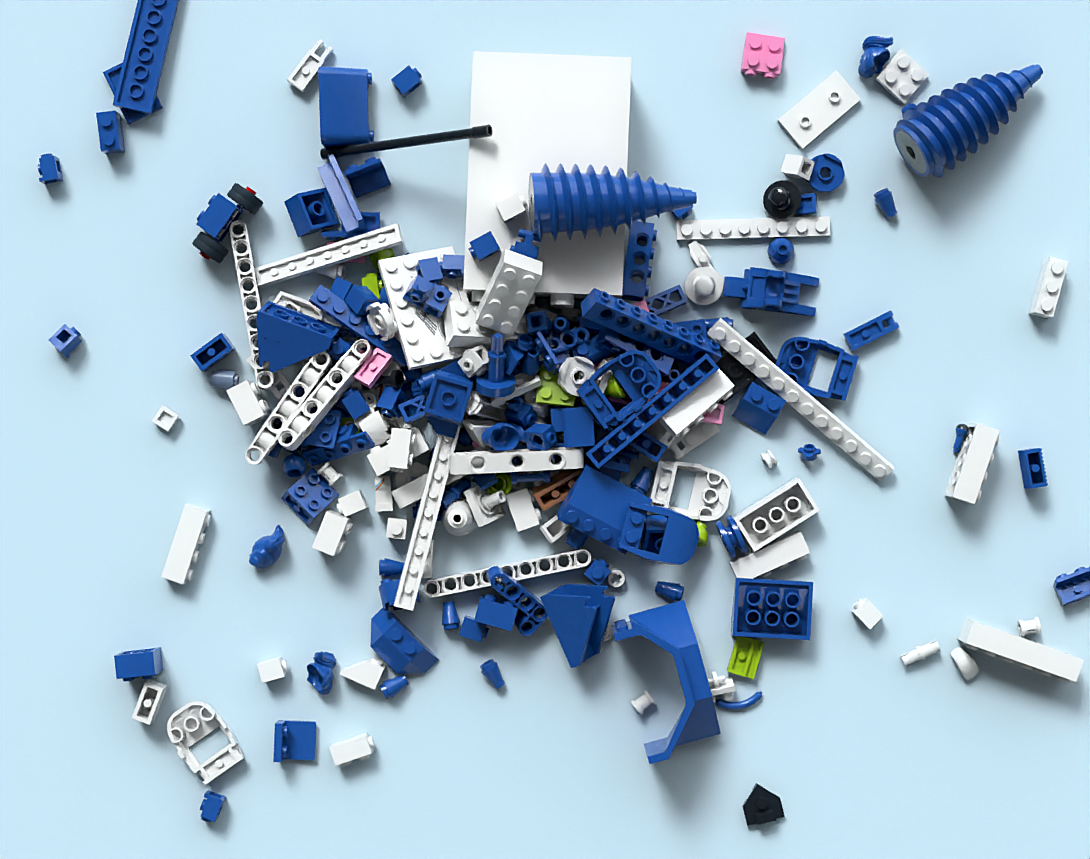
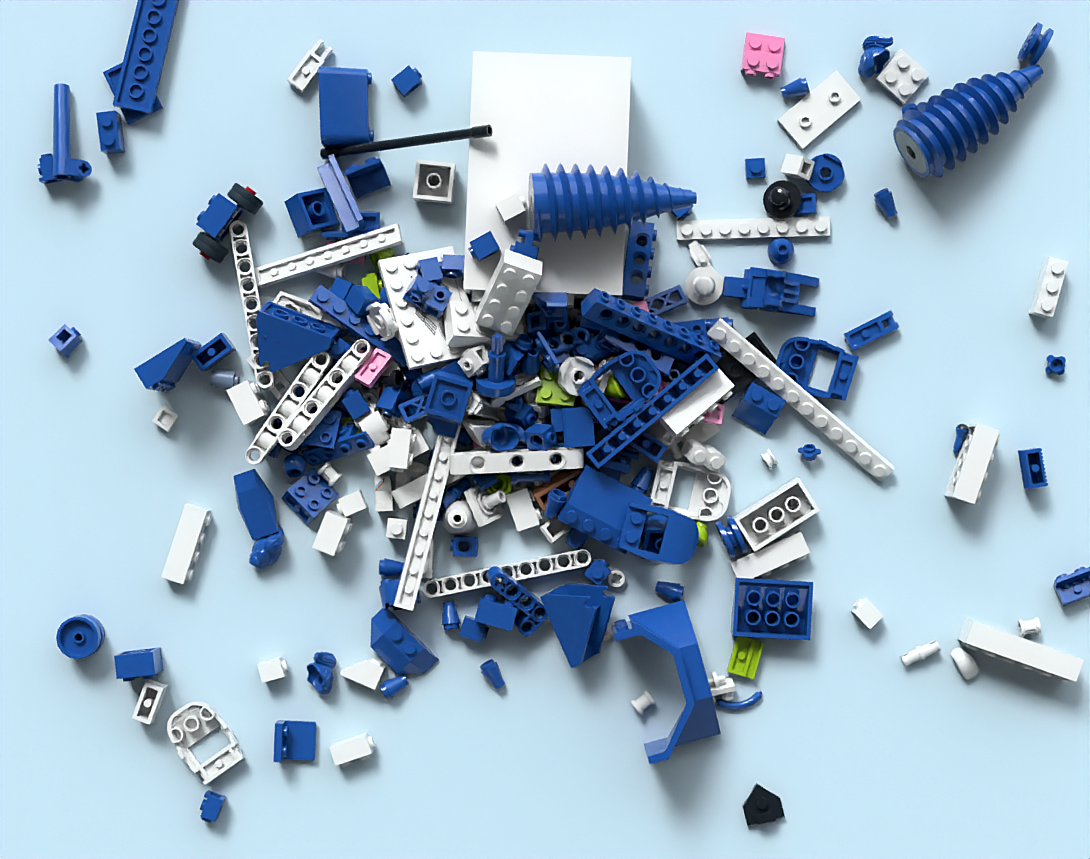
(63, 165): none -> blue axle
(70, 641): none -> blue wheel
(168, 366): none -> blue slope
(255, 504): none -> blue piece
(434, 182): none -> white brick
(473, 546): none -> blue brick
(552, 305): none -> blue slope
(555, 501): none -> blue cone
(703, 455): none -> white brick
(755, 168): none -> blue plate
(795, 89): none -> blue cone
(1035, 44): none -> blue wheel
(1059, 369): none -> blue plate

